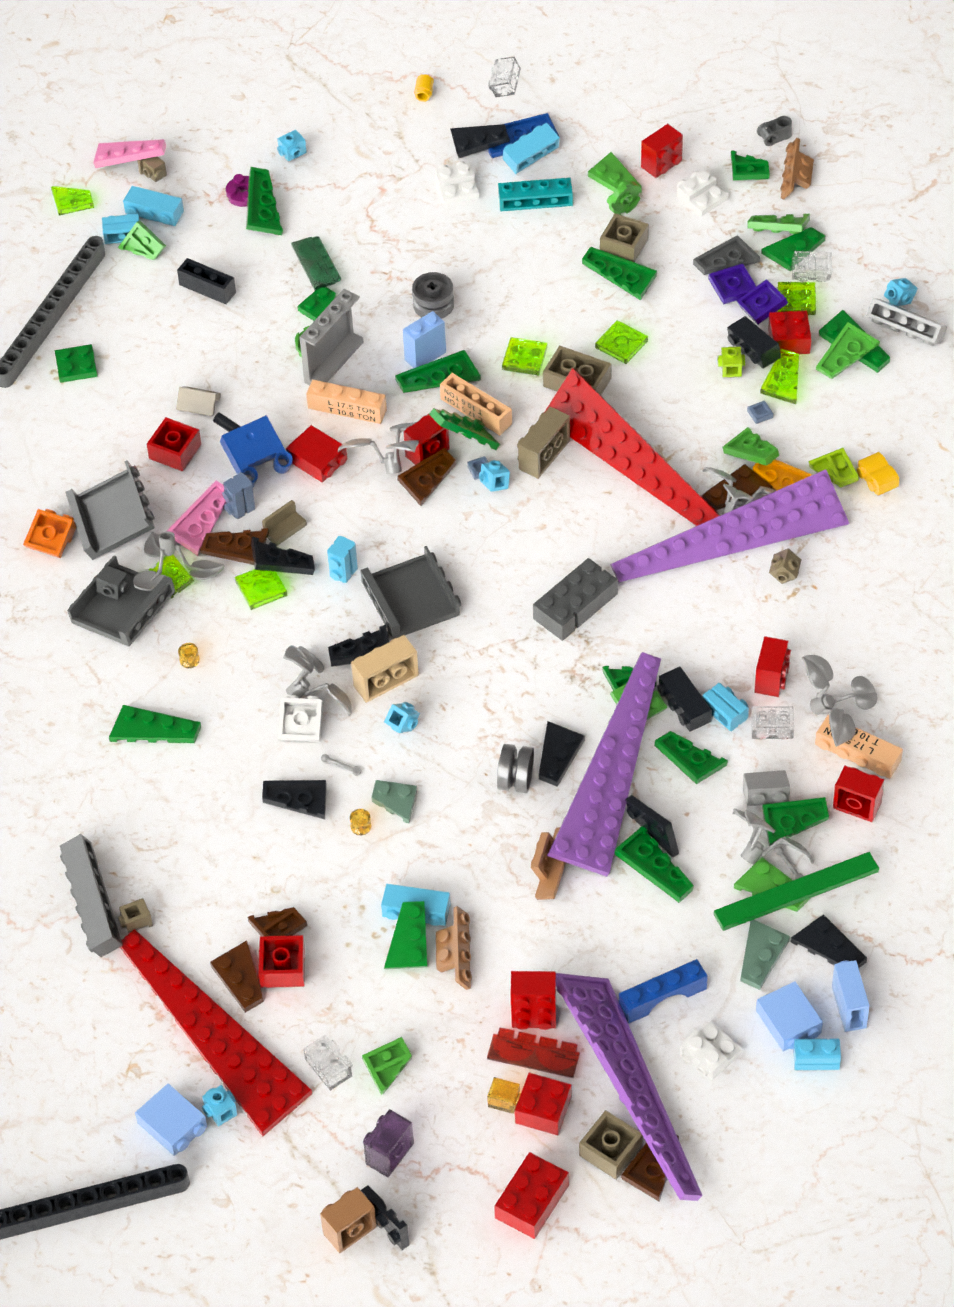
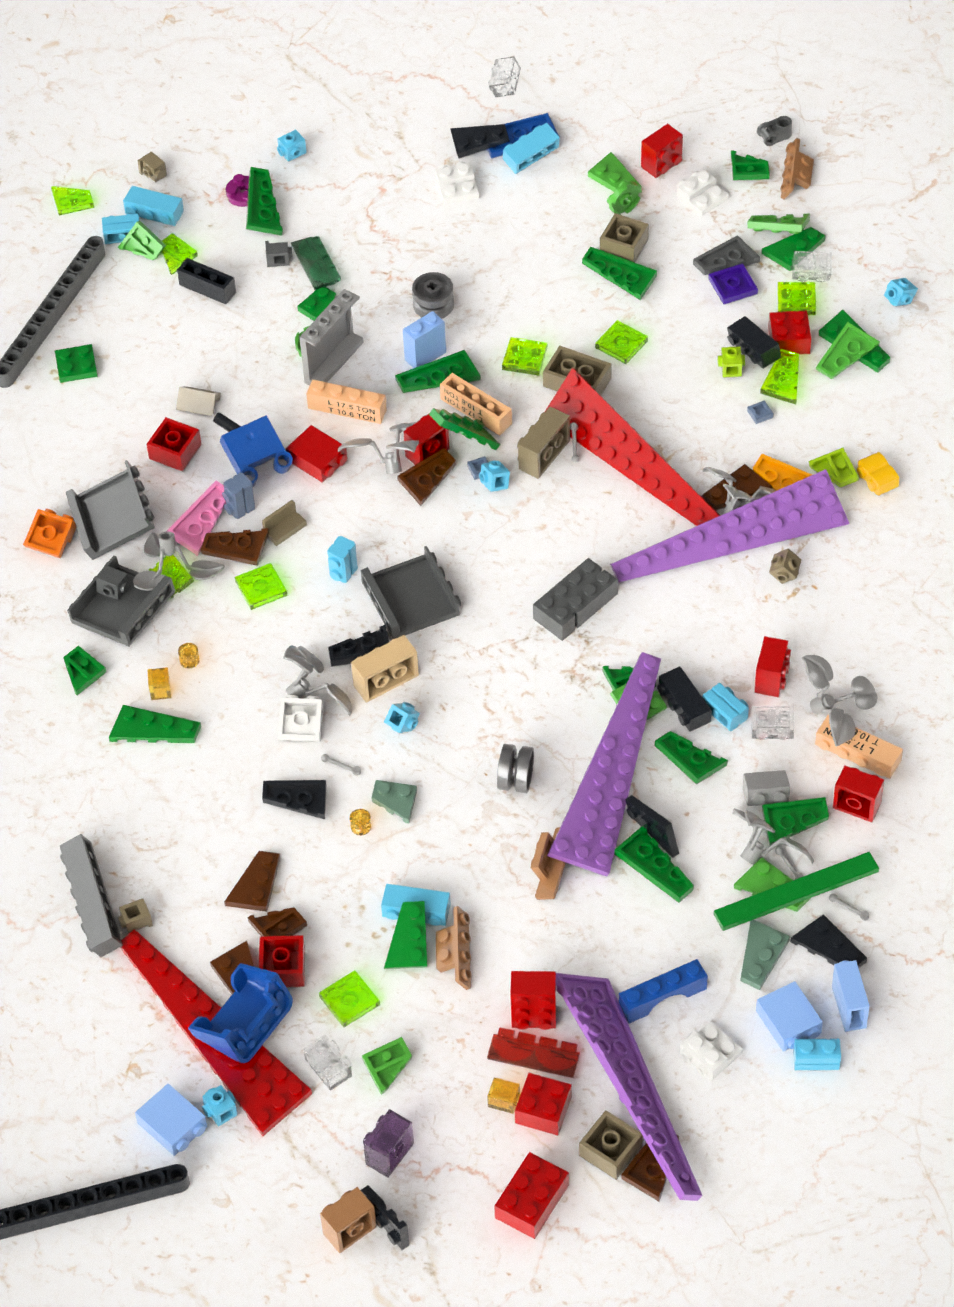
(82, 669): none -> green wing
(122, 152): bright pink wing -> none
(159, 683): none -> clear yellow brick
(176, 252): none -> clear neon green wing
(247, 1015): none -> blue windscreen
(256, 883): none -> reddish brown wing
(275, 559): black wing -> none
(278, 254): none -> dark grey brick
(349, 998): none -> clear neon green plate
(424, 87): yellow brick -> none
(535, 194): teal brick -> none
(558, 752): black wing -> none
(573, 426): none -> light grey hinge
(751, 448): bright green wing -> none
(762, 301): dark purple plate -> none
(864, 915): none -> light grey hinge
(907, 321): light grey brick -> none

